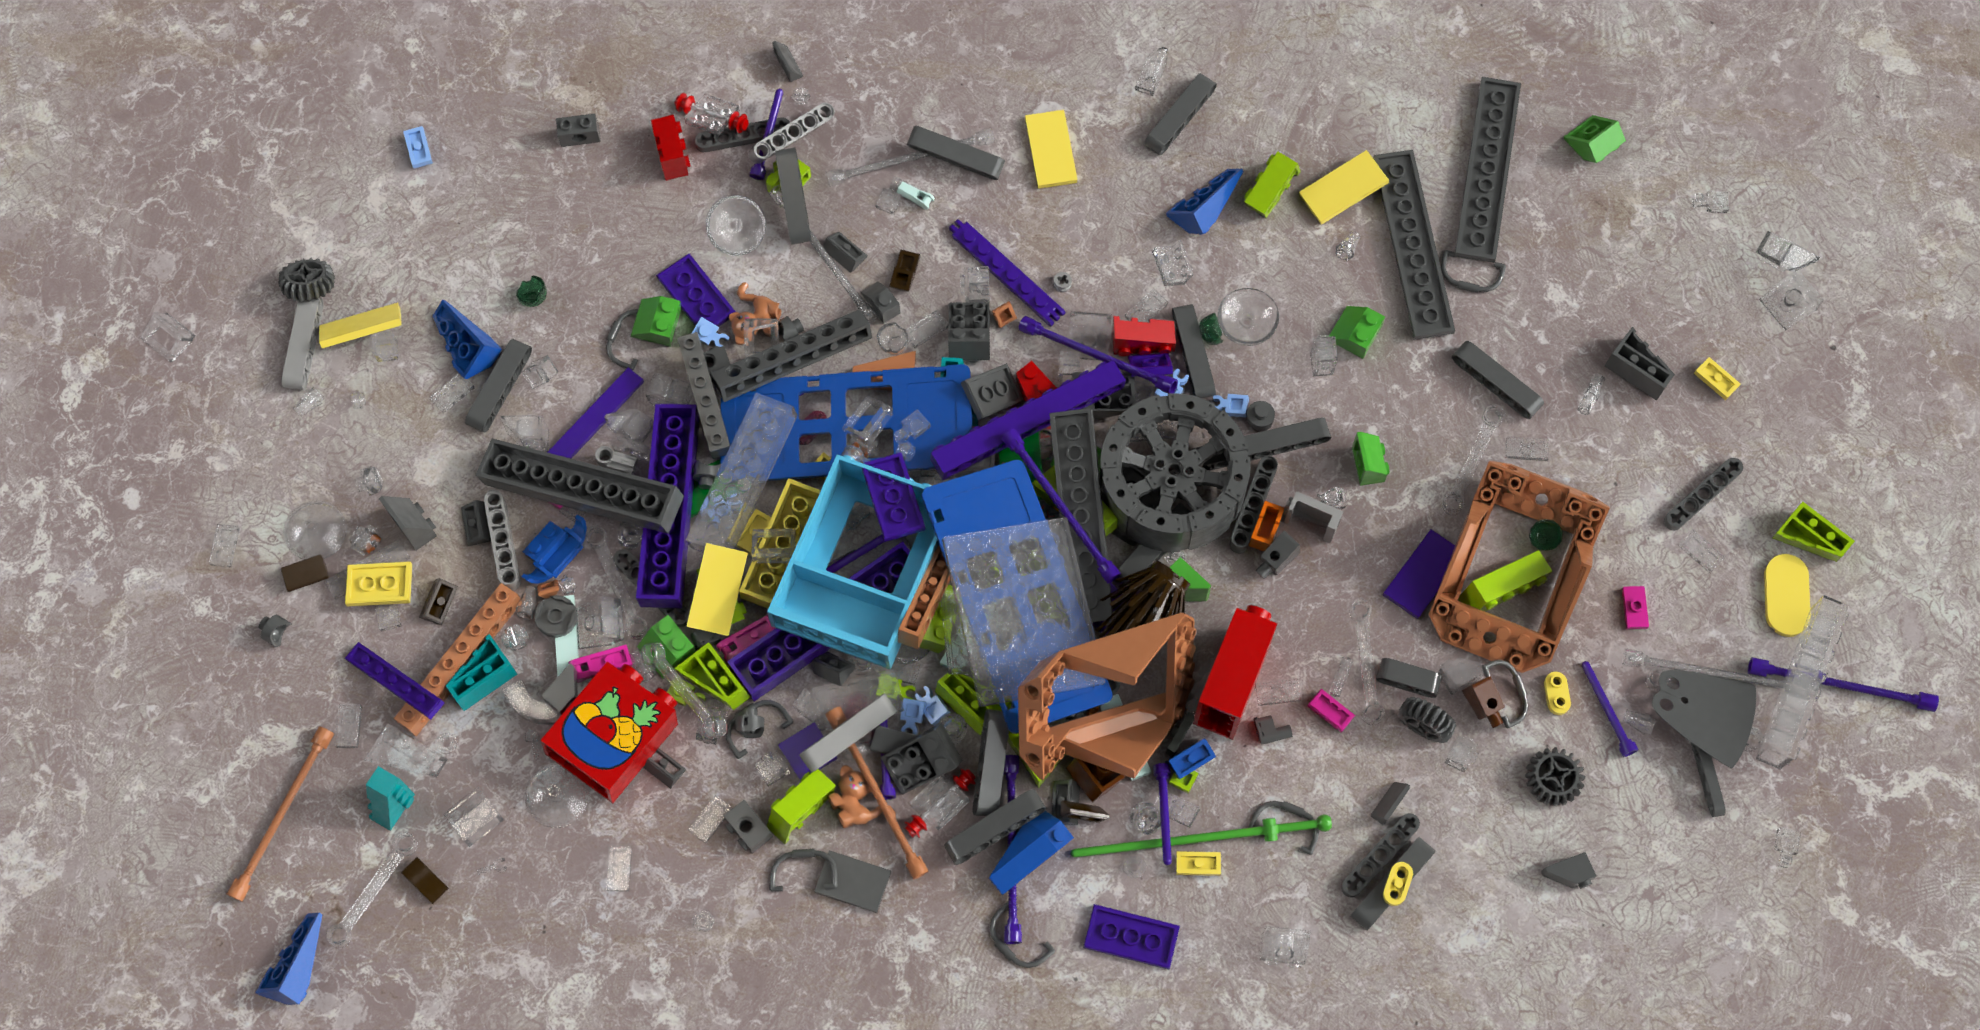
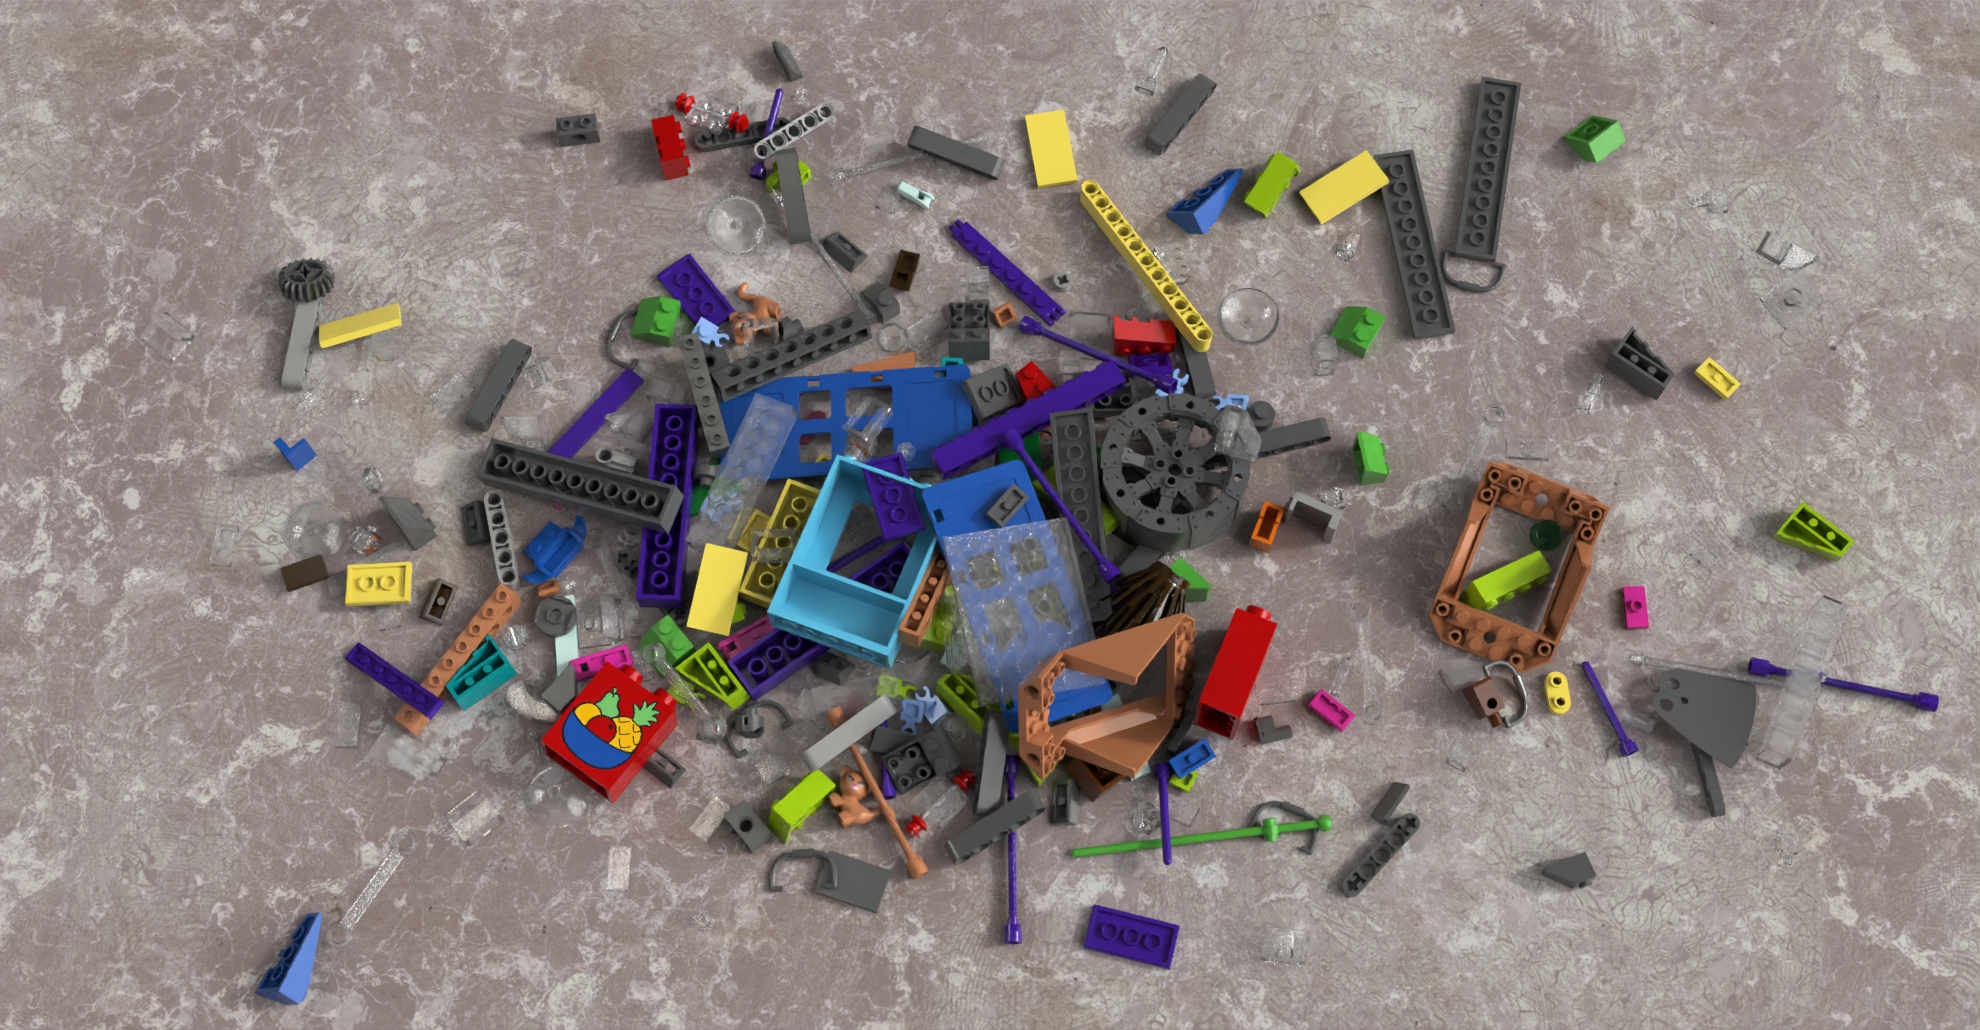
(240, 886): nougat hose -> none
(273, 629): dark grey piece -> none
(298, 454): none -> blue panel
(388, 798): teal wedge -> none
(418, 147): light blue plate -> none
(424, 880): dark brown slope -> none
(468, 344): blue wedge -> none
(527, 603): clear cone -> none
(532, 292): clear green hair -> none
(702, 637): dark grey piece -> none
(798, 743): dark purple tile -> none
(913, 425): clear plate -> none
(1006, 951): dark grey piece -> none
(1007, 506): none -> dark grey plate
(1029, 849): blue wedge -> none
(1083, 812): dark brown slope -> none
(1146, 266): none -> light yellow beam
(1198, 863): light yellow plate -> none
(1210, 329): clear green hair -> none
(1237, 435): none -> clear wedge
(1256, 495): dark grey beam -> none
(1283, 548): dark grey torso -> none
(1374, 904): dark grey beam -> none
(1397, 884): light yellow plate -> none
(1409, 677): dark grey beam -> none
(1421, 575): dark purple tile -> none
(1427, 720): dark grey gear -> none
(1497, 379): dark grey beam -> none
(1552, 768): dark grey gear -> none
(1698, 502): dark grey beam -> none
(1786, 594): light yellow tile -> none

